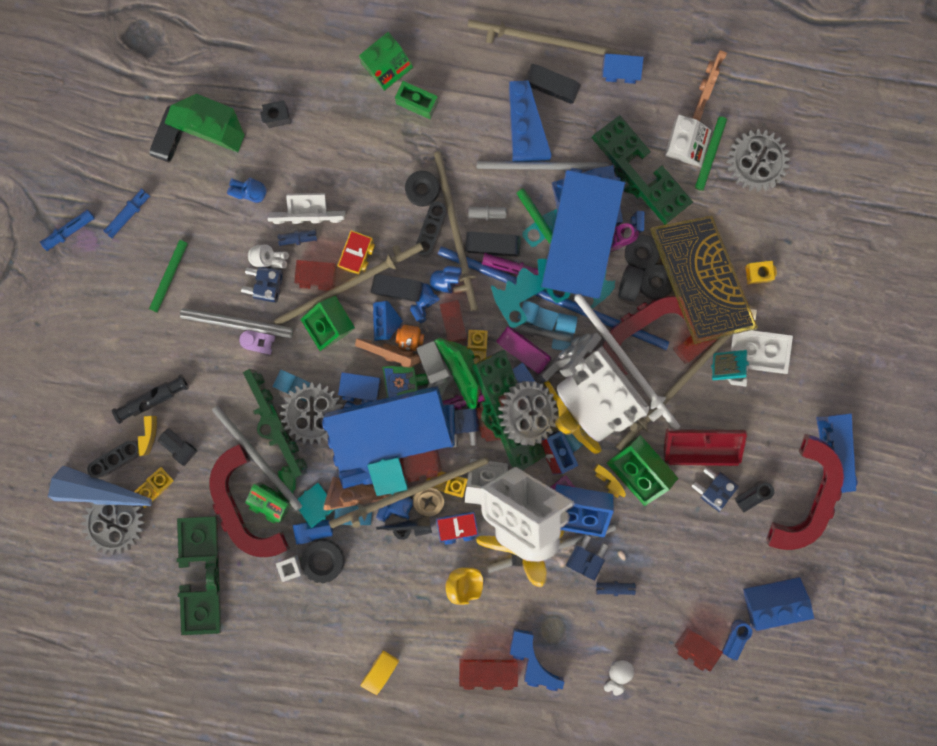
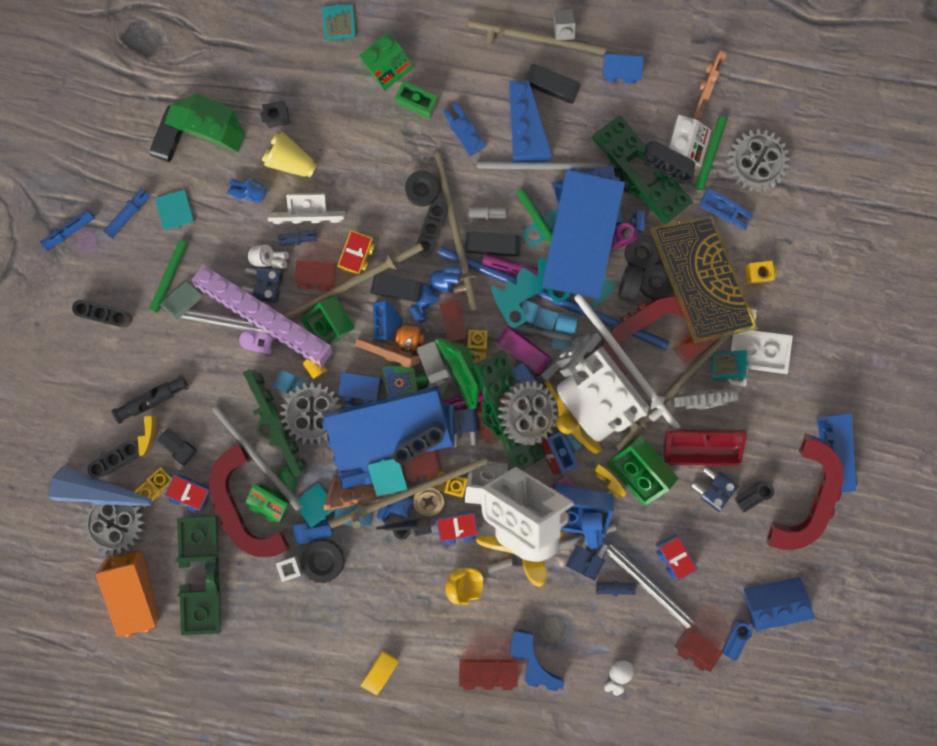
(94, 309): none -> black beam
(128, 593): none -> orange slope
(174, 210): none -> teal piece
(181, 299): none -> sand green piece
(188, 492): none -> red brick
(262, 316): none -> lavender brick
(288, 157): none -> light yellow cone
(314, 370): none -> yellow beam
(338, 22): none -> piece
(414, 450): none -> black beam
(464, 131): none -> blue hinge
(564, 24): none -> light grey brick
(593, 528): none -> blue piece
(650, 586): none -> light grey axle
(669, 162): none -> black beam
(676, 558): none -> red brick
(706, 399): none -> light grey gear
(724, 208): none -> blue hinge

